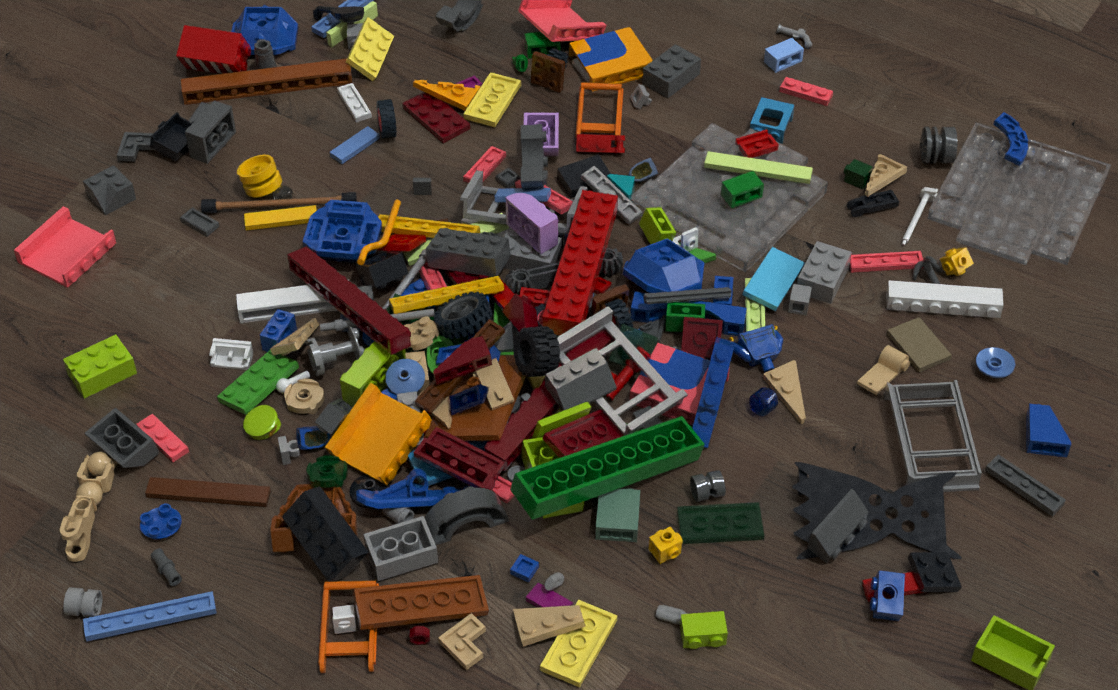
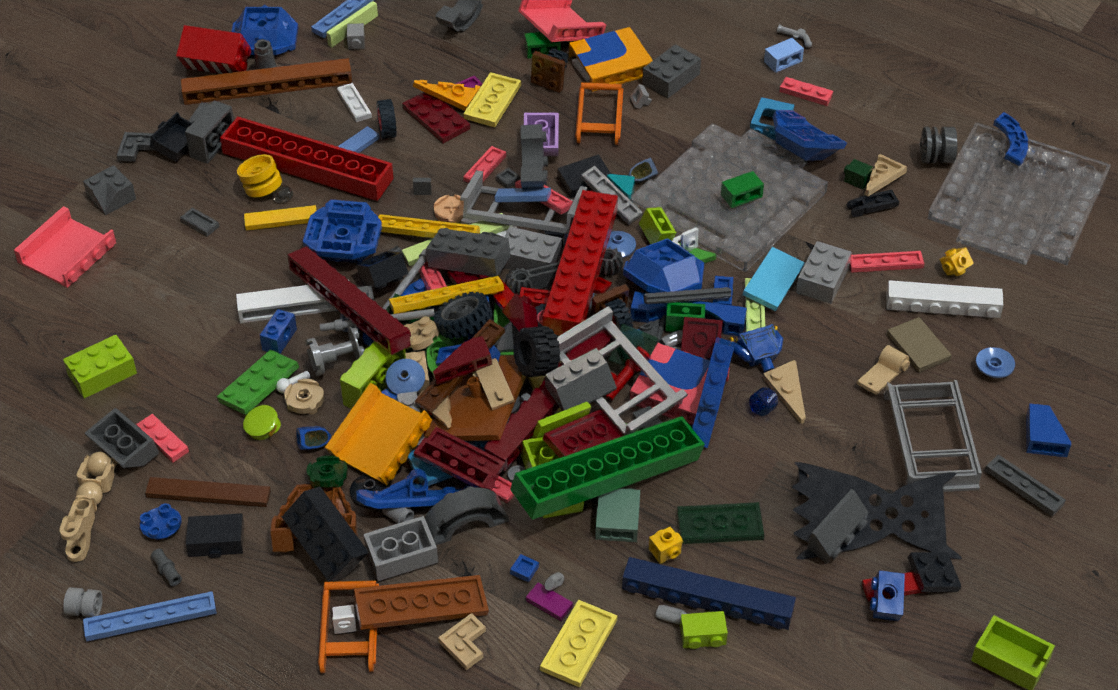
(213, 205): medium nougat hose -> none
(215, 535): none -> black container
(231, 354): white hinge -> none
(287, 450): light grey tile -> none
(296, 339): tan wing -> none
(309, 158): none -> red brick
(333, 416): dark grey slope -> none
(342, 14): black piece -> none
(370, 49): light yellow plate -> none
(386, 235): light orange piece -> none
(403, 242): red tile -> none
(419, 635): dark red tile -> none
(449, 208): none -> light nougat tile
(468, 399): clear blue slope -> none
(520, 62): green piece -> none
(532, 221): lavender brick -> none
(547, 622): tan wing -> none
(599, 143): red plate -> none
(623, 242): none -> medium blue dish
(672, 339): none -> light grey piece
(708, 485): dark grey wheel -> none
(708, 593): none -> dark blue brick
(757, 144): red plate -> none
(761, 167): yellowish green tile -> none
(799, 299): light grey brick -> none
(802, 138): none -> blue piece
(927, 194): white piece -> none
(928, 262): dark grey piece -> none

